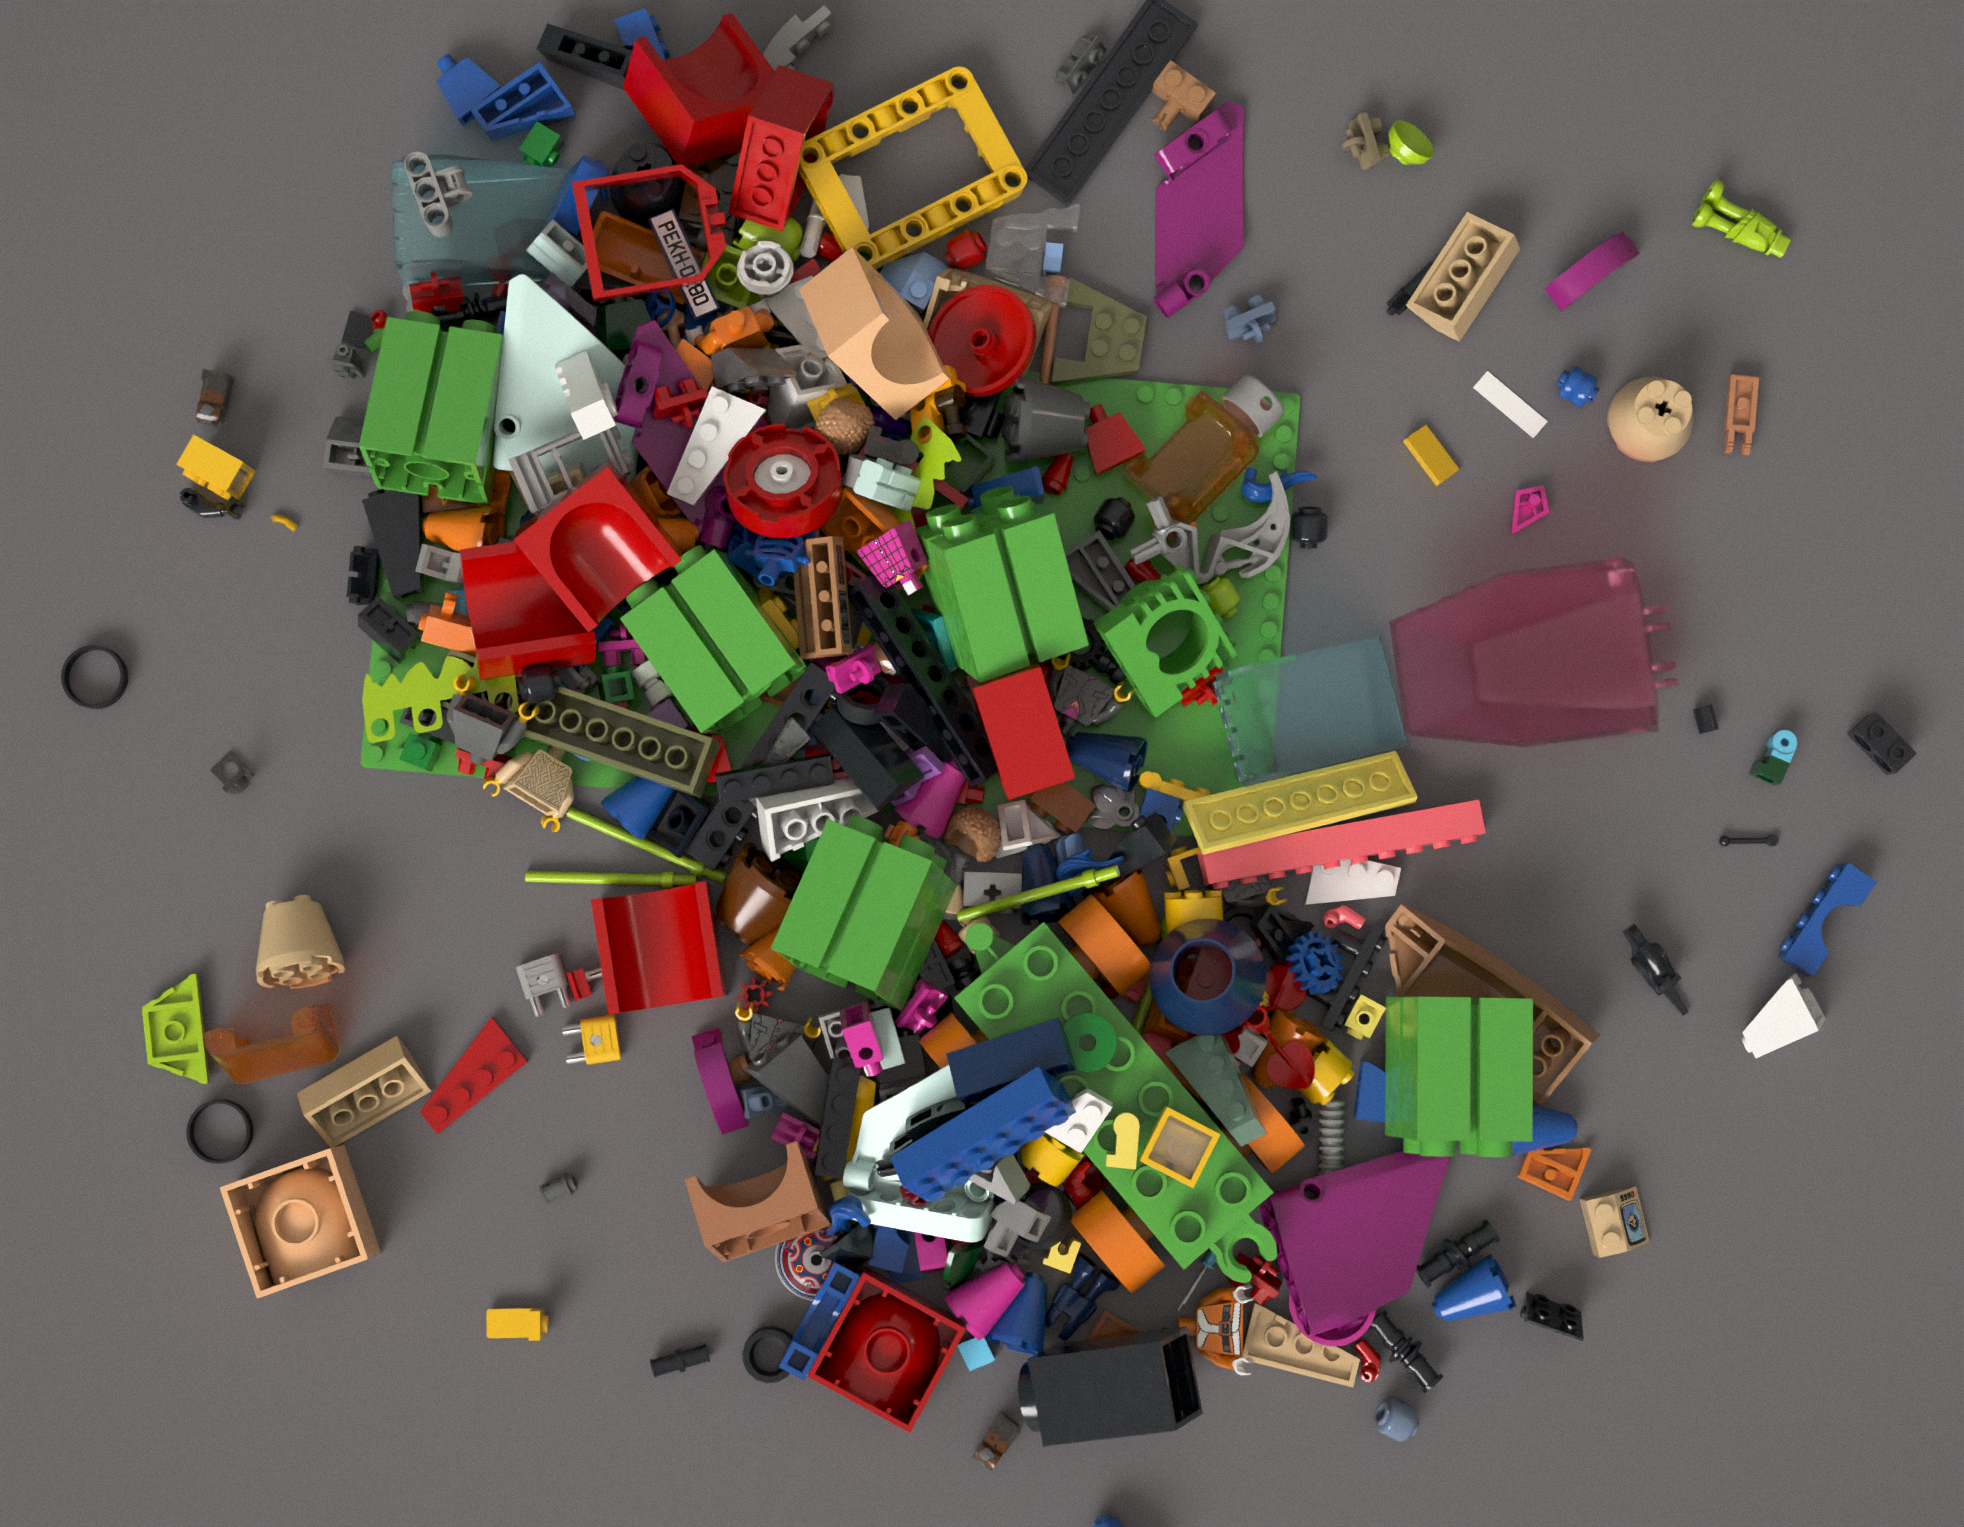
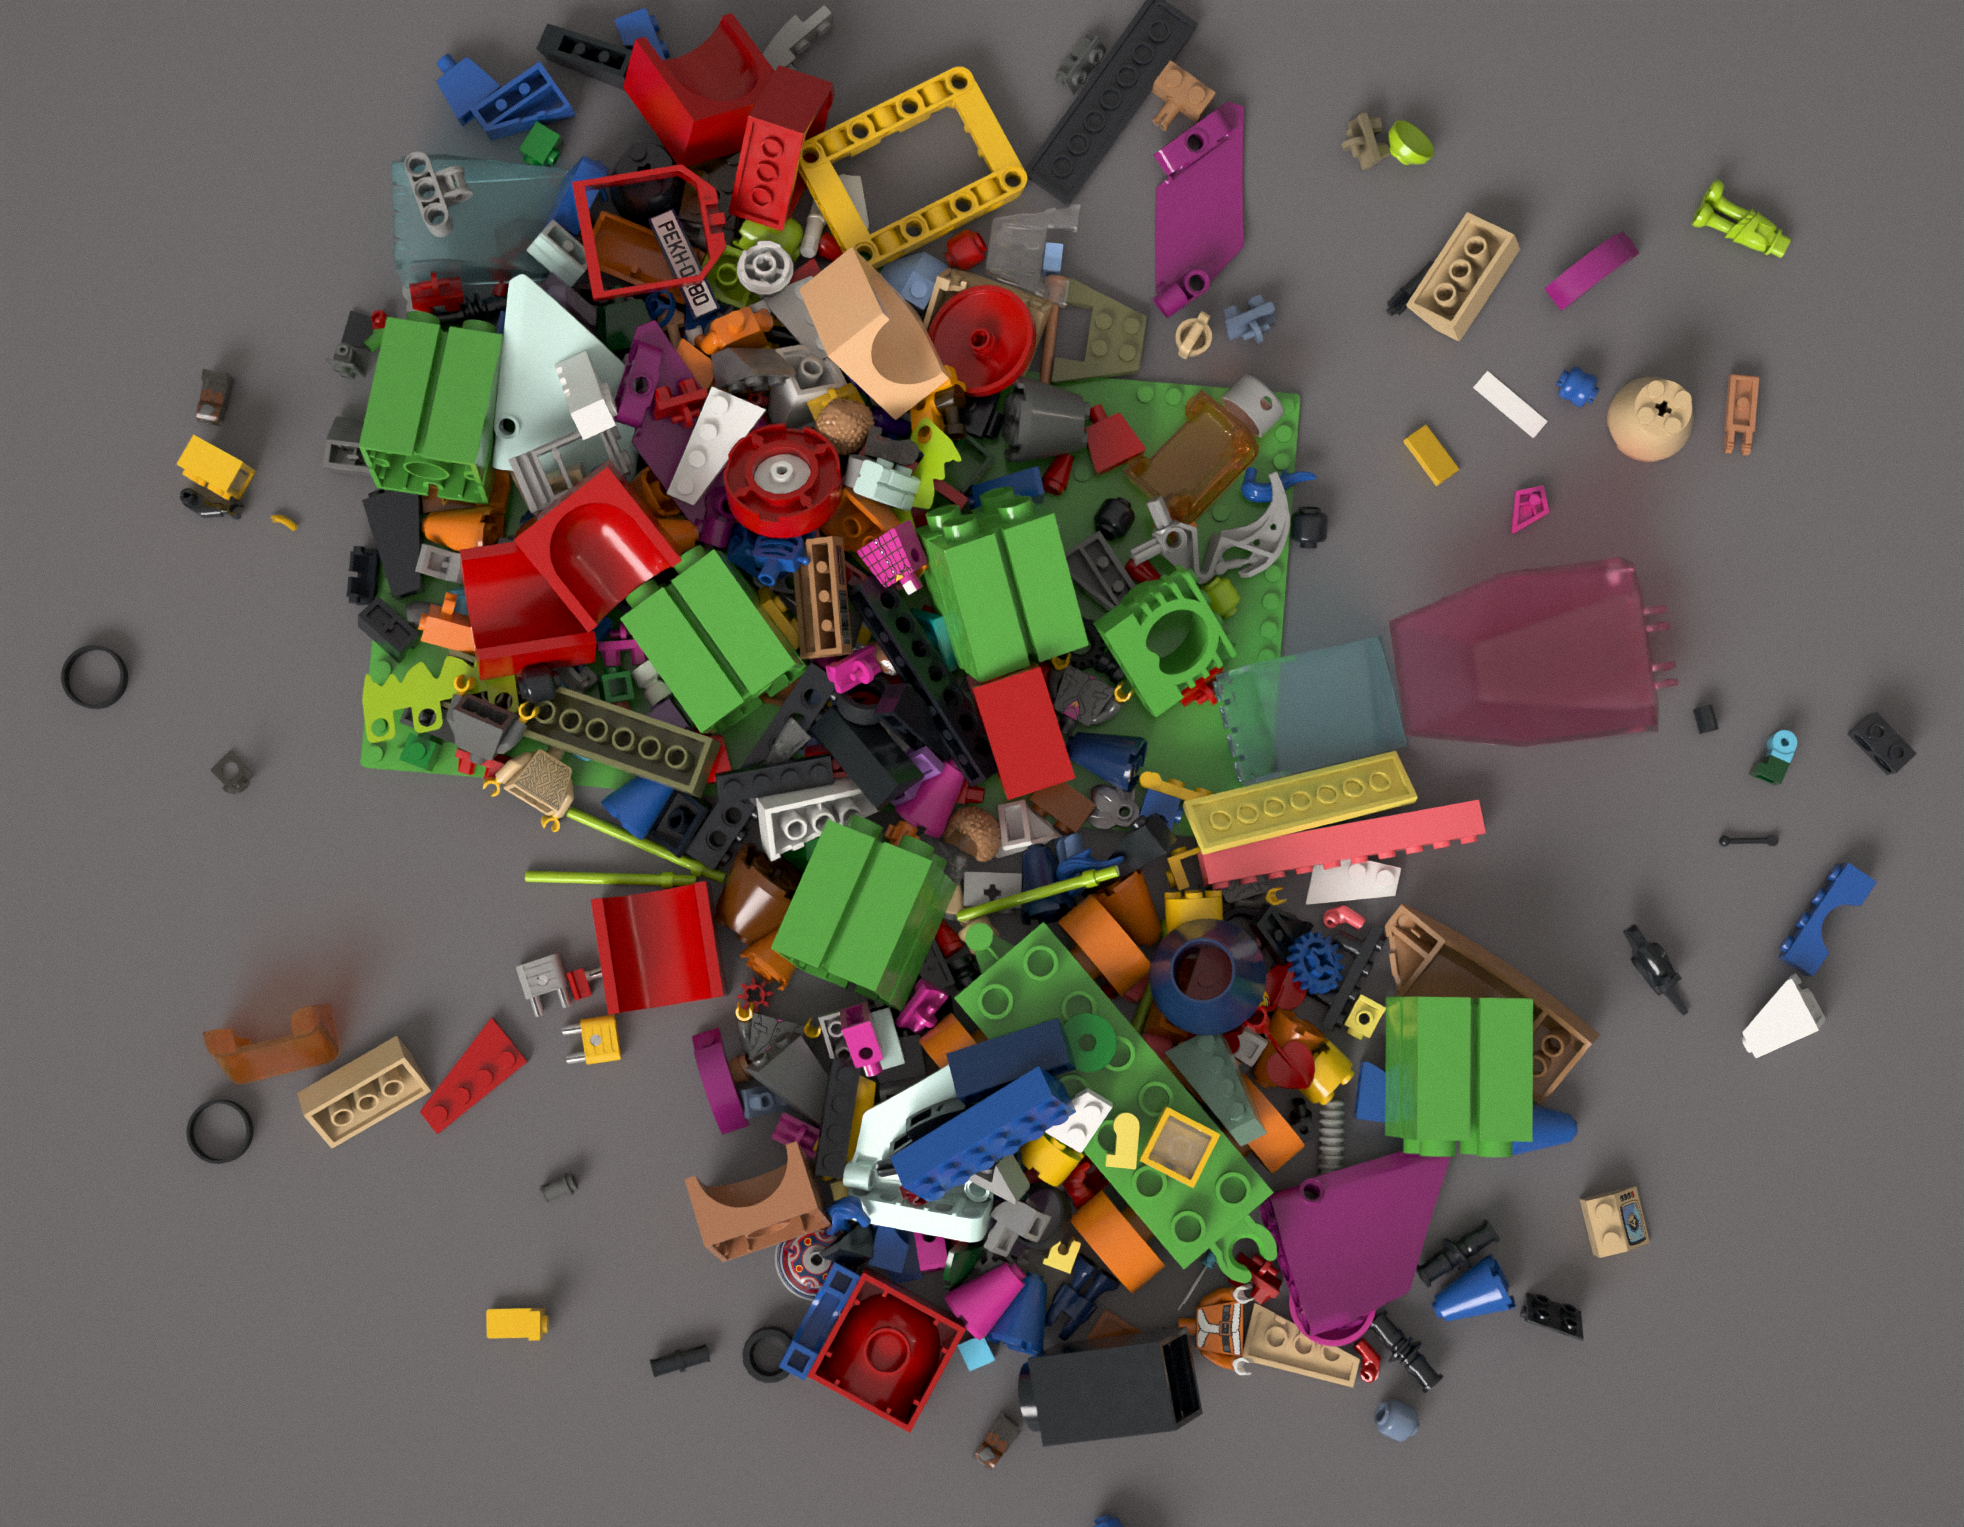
(176, 1031): lime wing -> none
(297, 945): tan cone -> none
(300, 1220): light nougat piece -> none
(1194, 336): none -> tan piece
(1555, 1170): orange wing -> none

